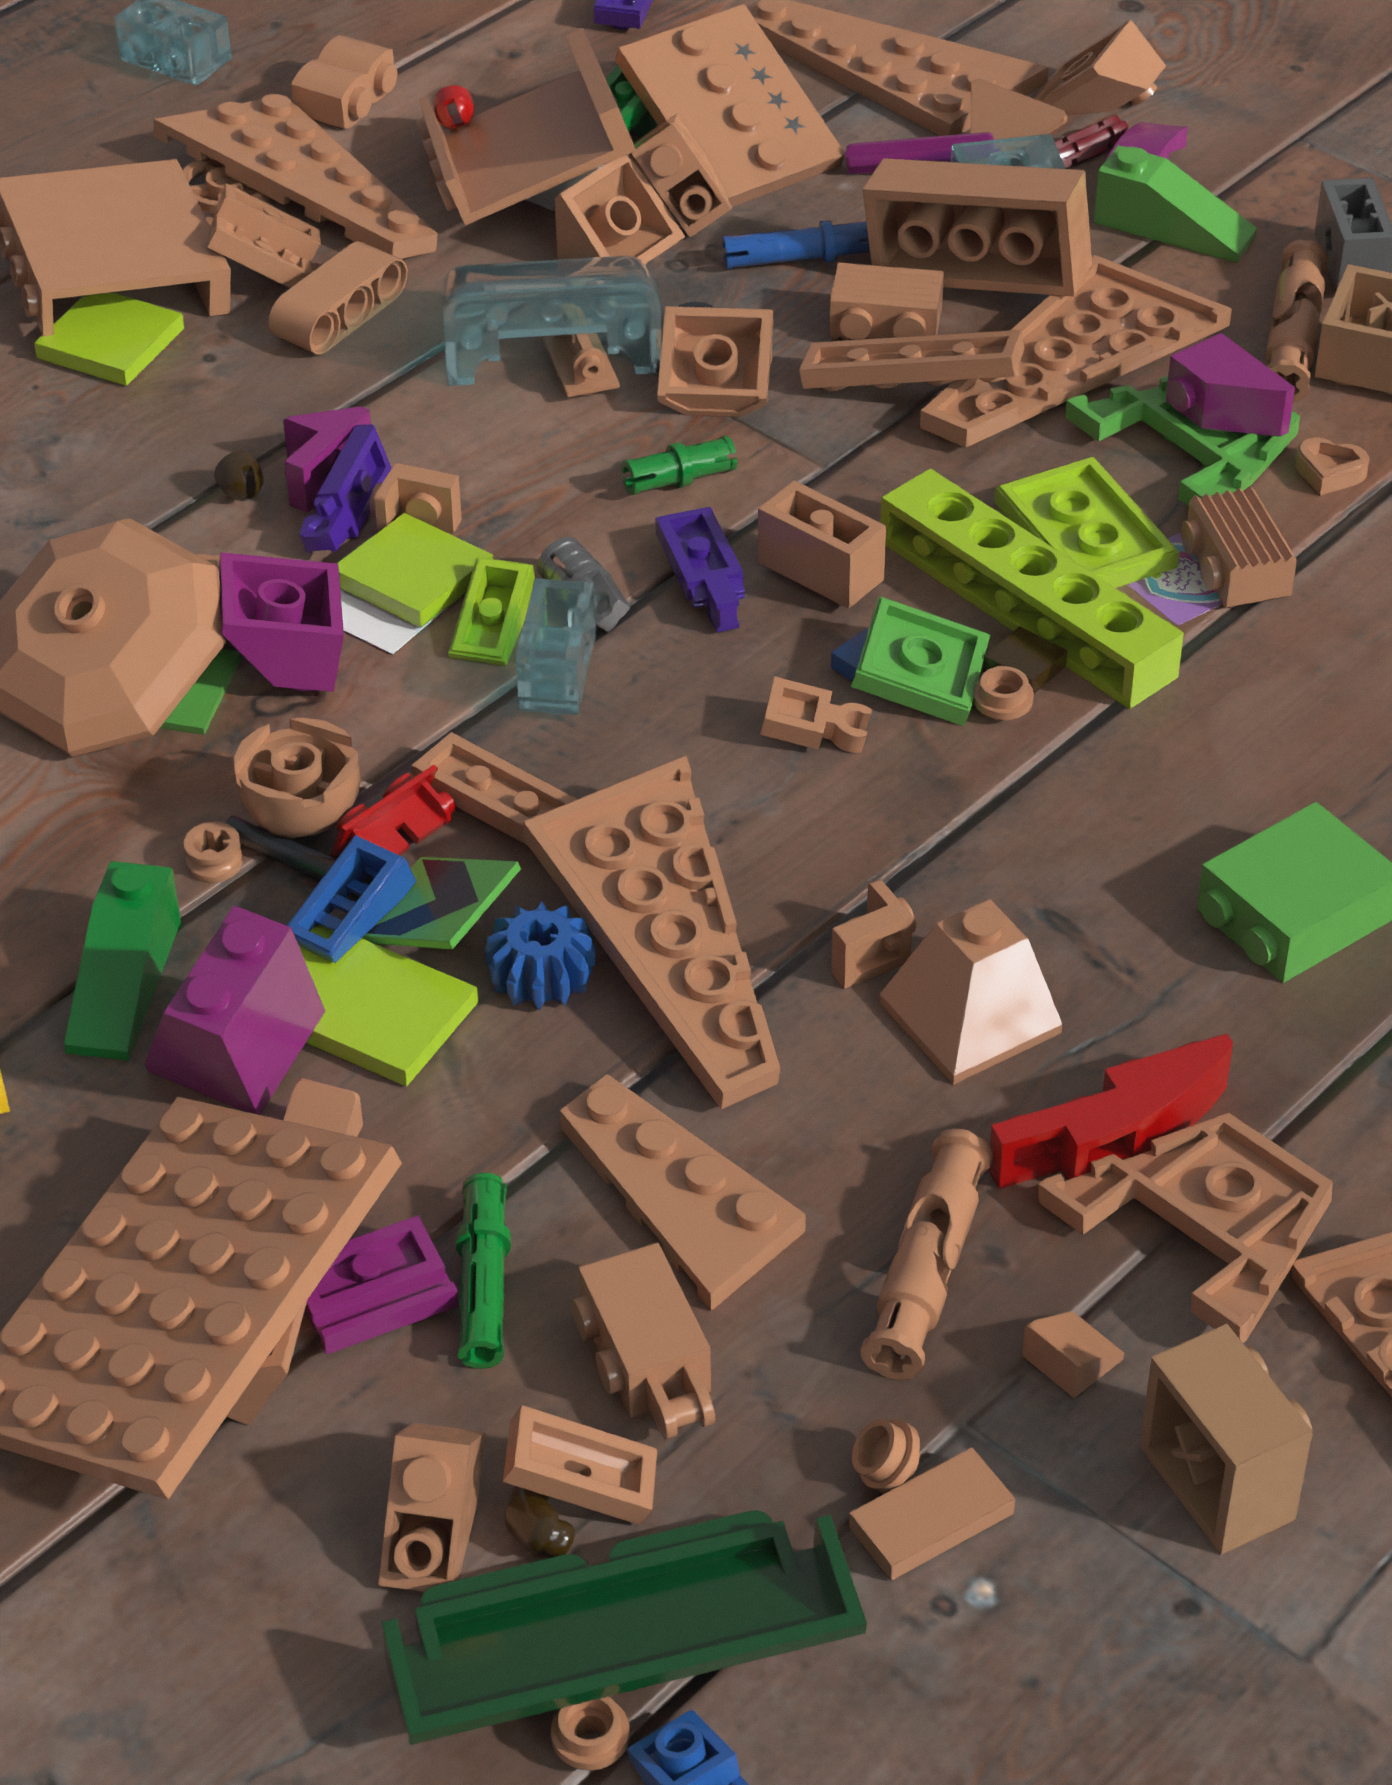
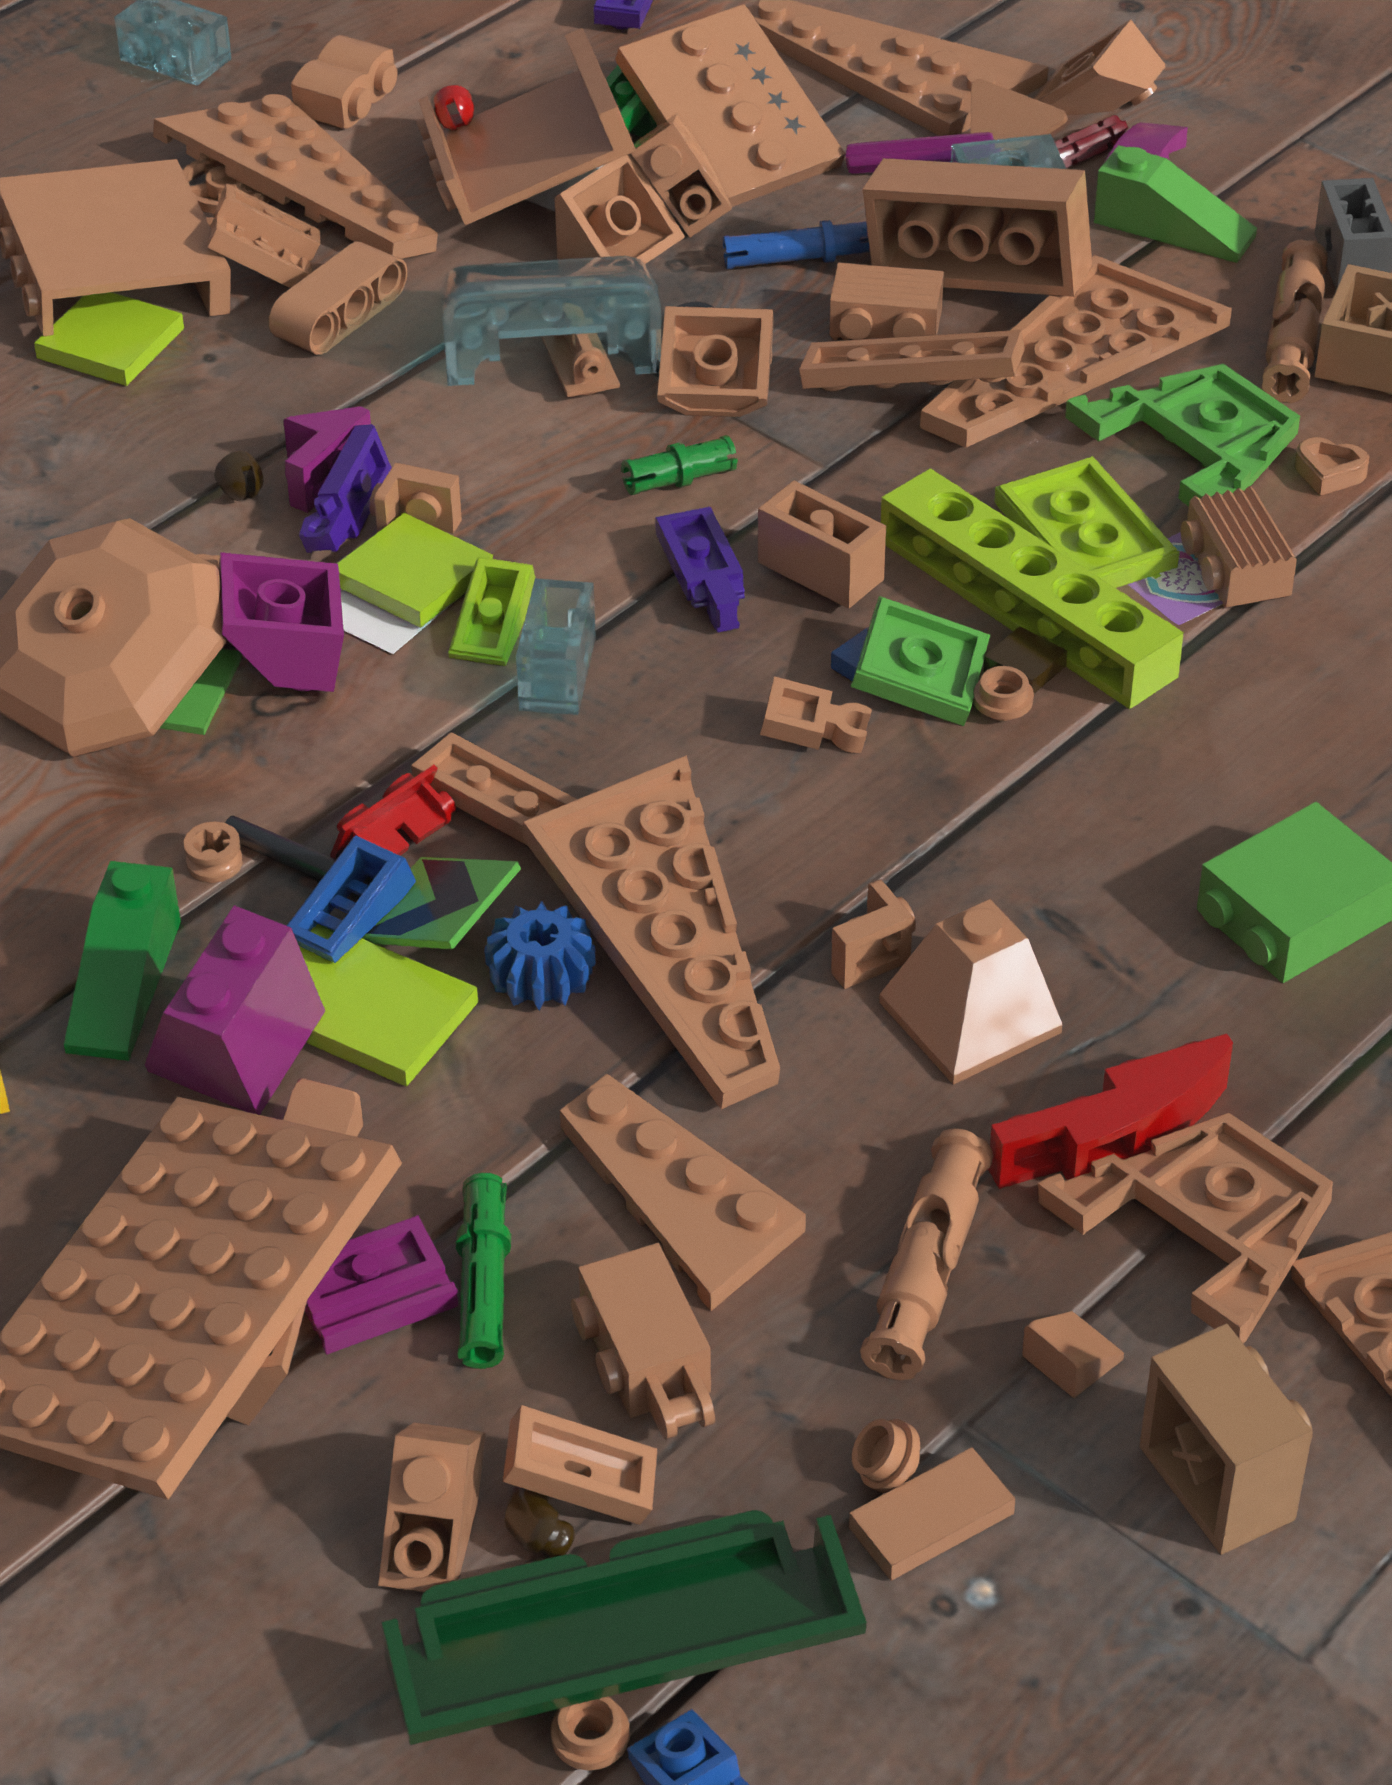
(297, 777): nougat cylinder -> none
(583, 567): flat silver hinge -> none
(1228, 389): magenta slope -> none

